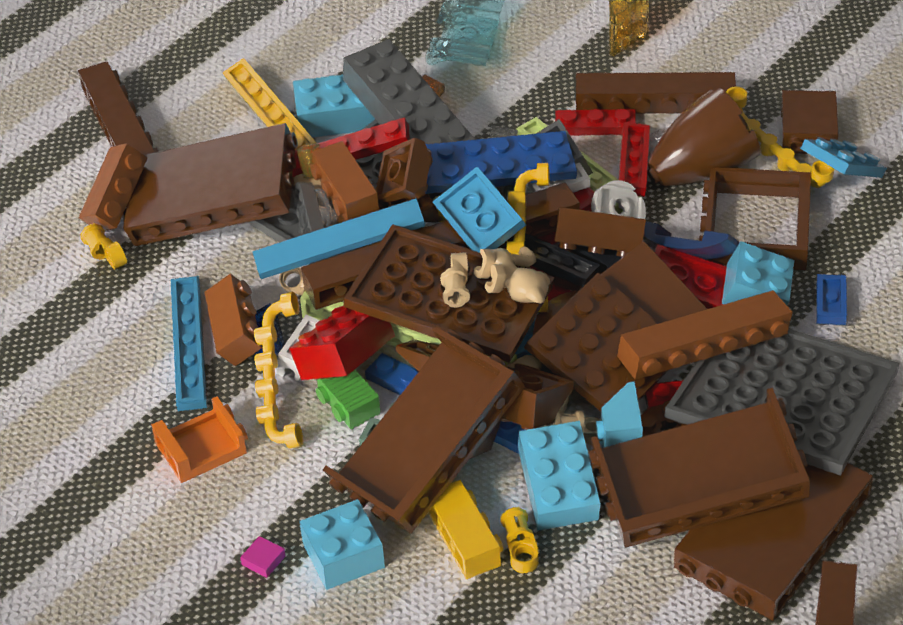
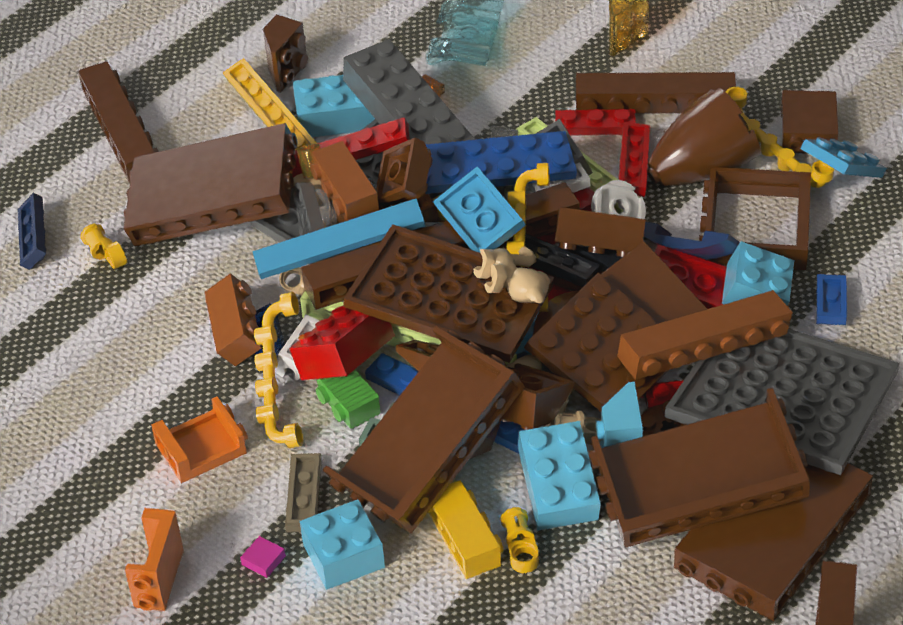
(31, 231): none -> dark blue plate
(113, 186): dark orange brick -> none
(153, 581): none -> orange panel
(188, 344): dark azure tile -> none
(284, 50): none -> reddish brown slope
(303, 489): none -> dark tan tile
(454, 281): tan connector -> none

